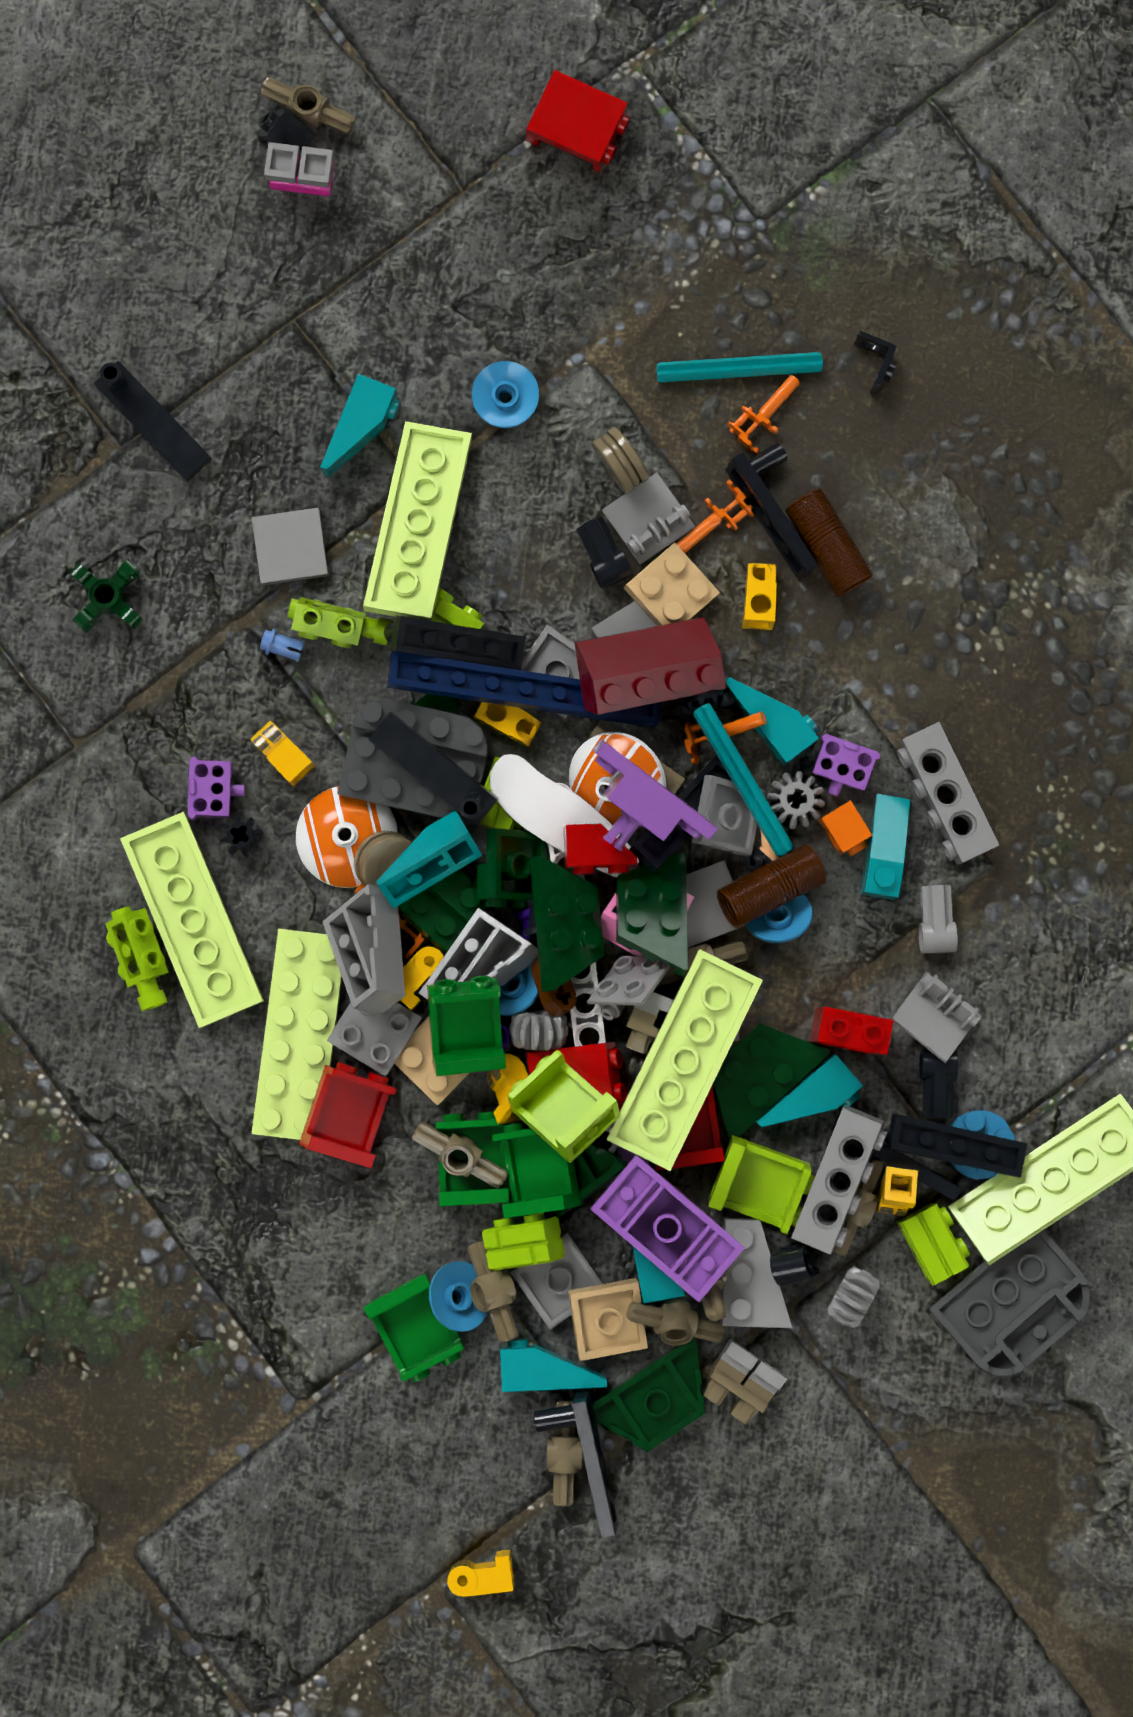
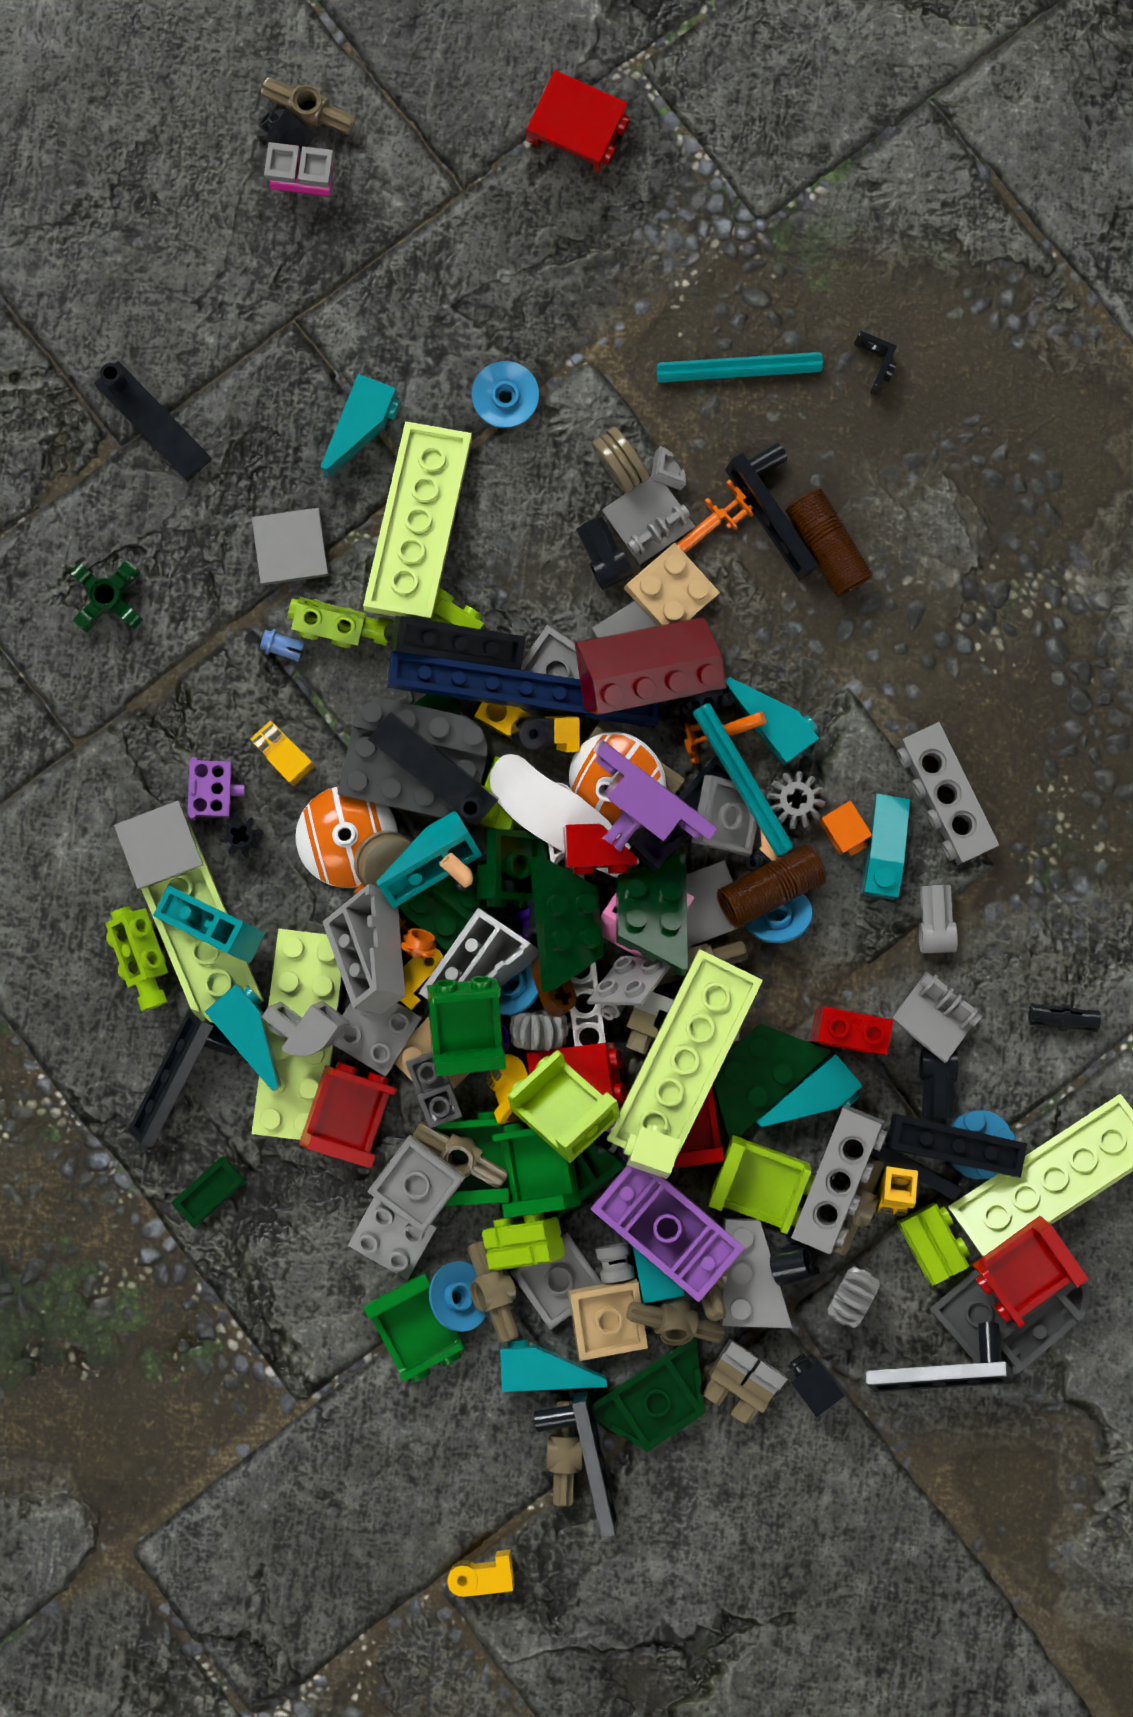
(158, 845): none -> light grey tile
(173, 1072): none -> black piece
(208, 1191): none -> dark green tile
(209, 924): none -> teal slope
(243, 1025): none -> teal slope
(309, 1033): none -> light grey brick
(390, 1239): none -> light grey hinge
(416, 1184): none -> light grey tile
(419, 943): none -> orange plate
(433, 1091): none -> flat silver slope
(464, 876): none -> light nougat arm
(541, 730): none -> leg
(618, 1270): none -> light grey wheel
(652, 1150): none -> yellowish green brick
(666, 469): none -> light grey tile
(760, 597): yellow leg -> none
(764, 414): orange piece -> none
(813, 1383): none -> black brick
(848, 754): medium lavender piece -> none
(987, 1372): none -> piece
(1027, 1270): none -> red panel
(1064, 1017): none -> black pin

